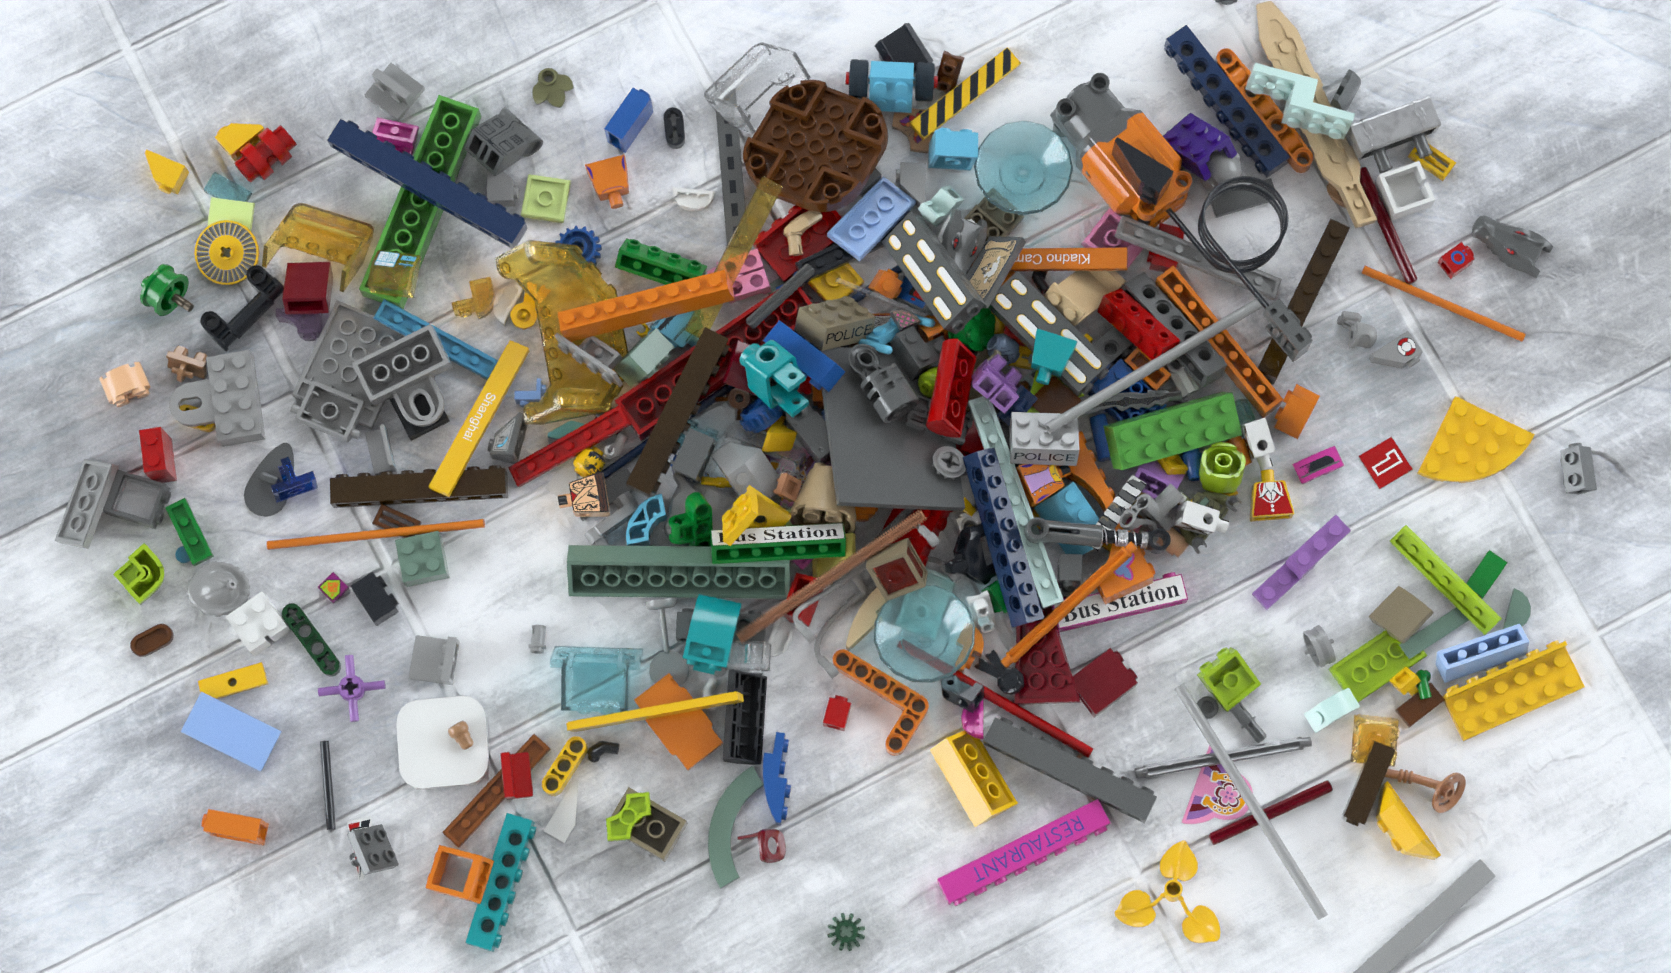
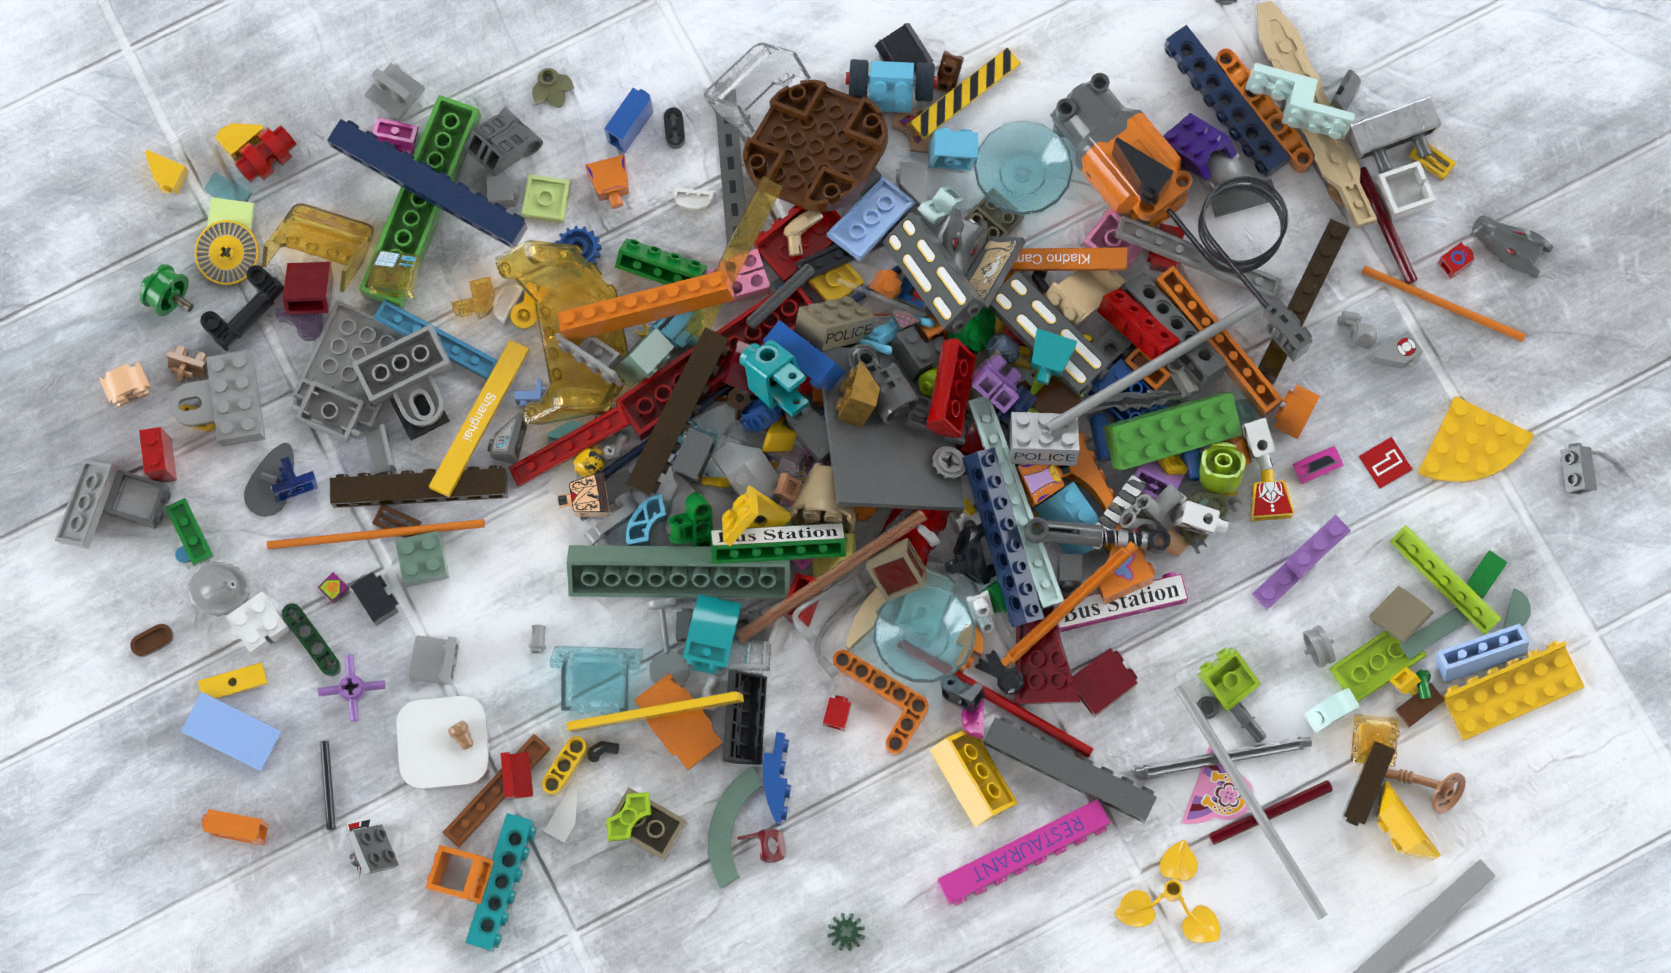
(141, 574): lime brick -> none
(858, 396): none -> pearl gold slope

